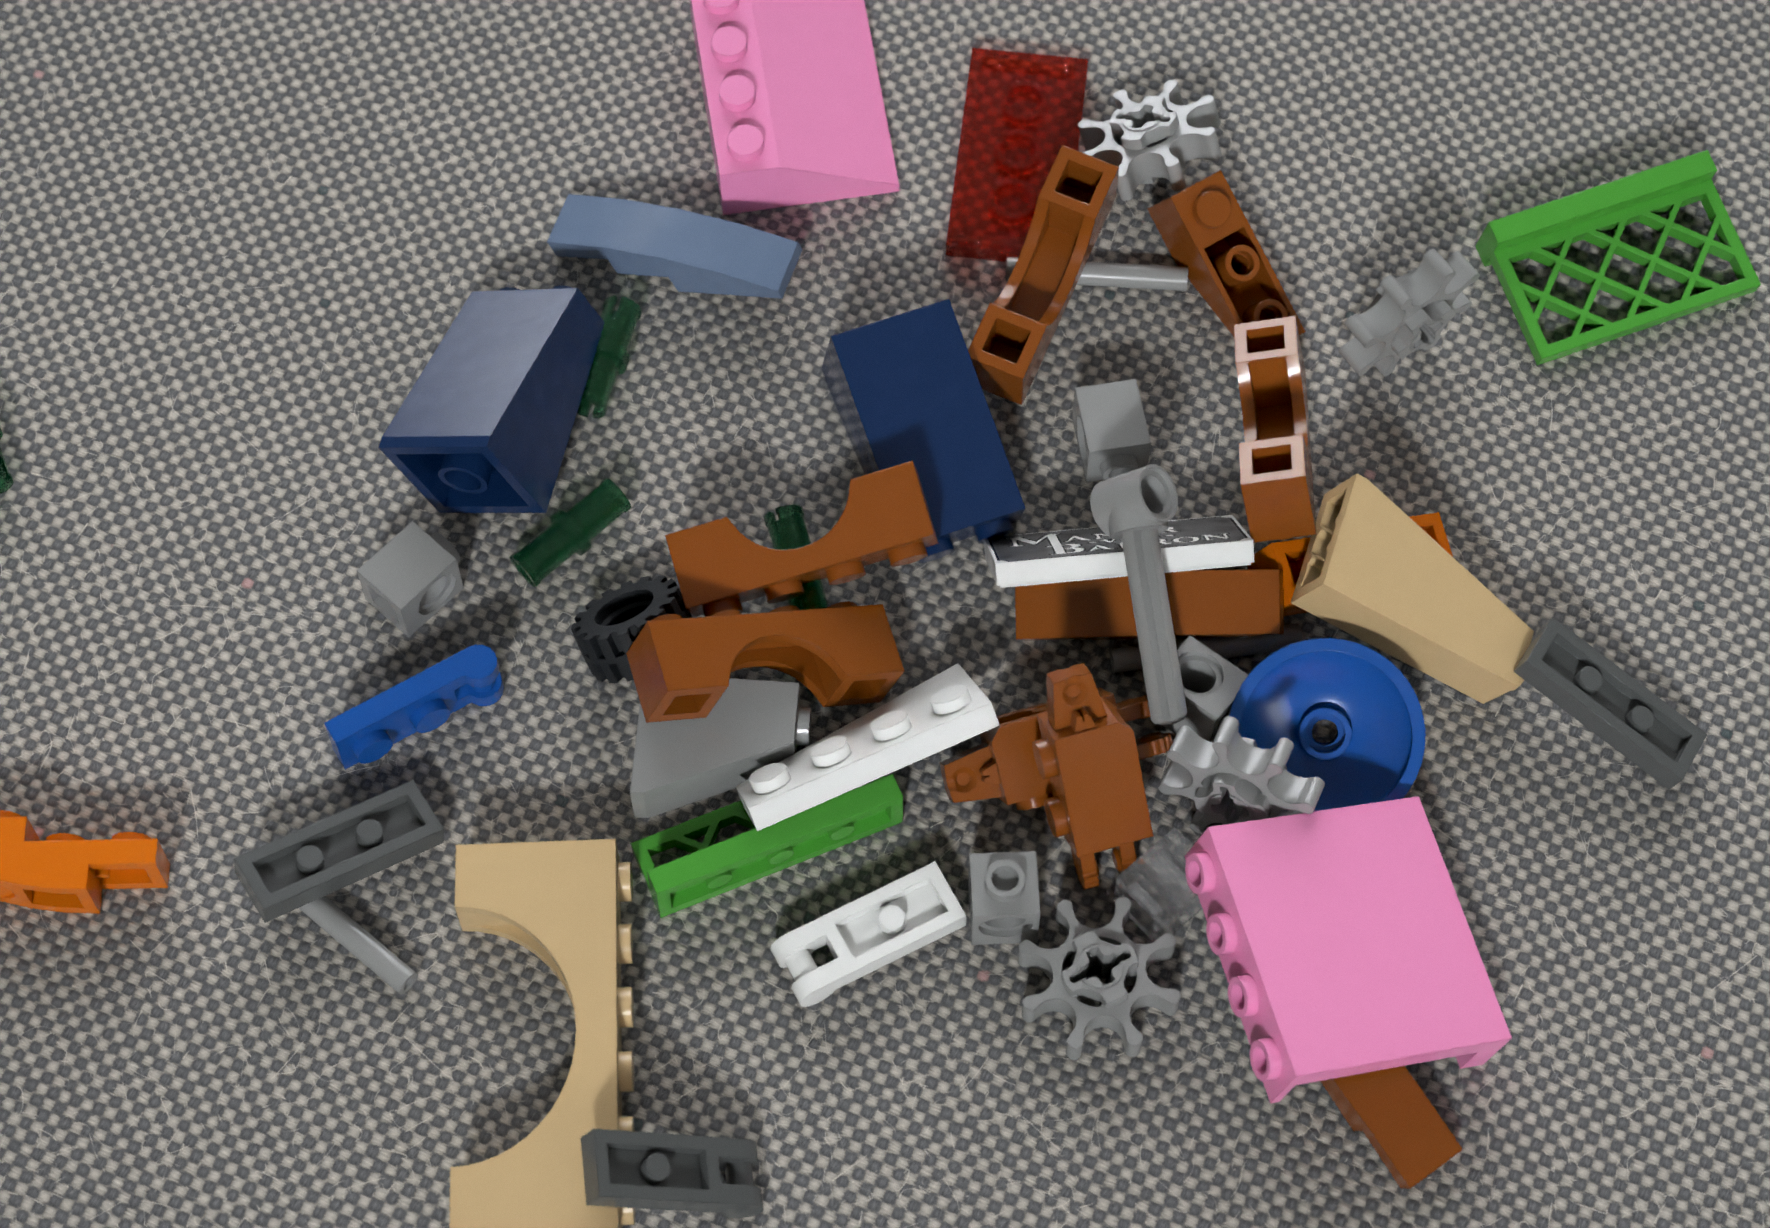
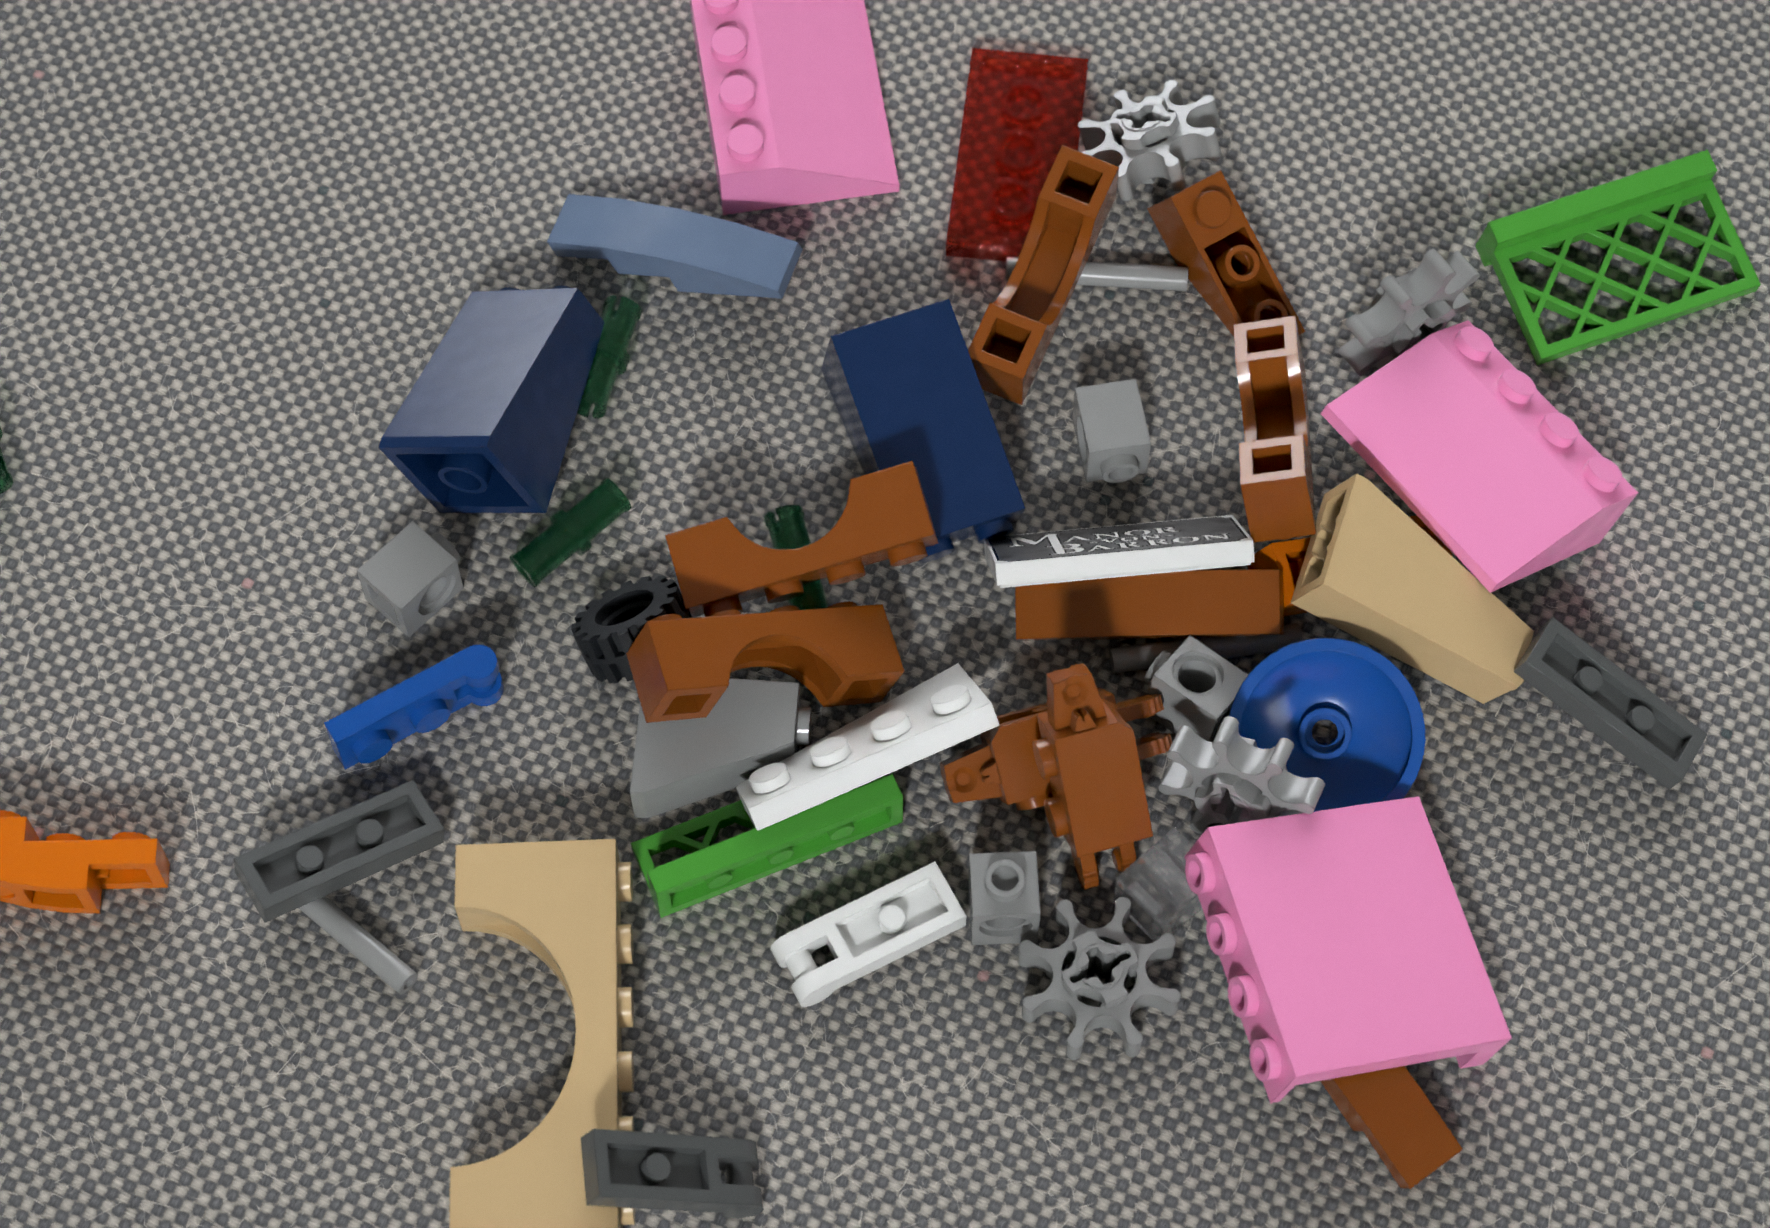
(1136, 510): light grey axle -> none
(1481, 456): none -> bright pink slope

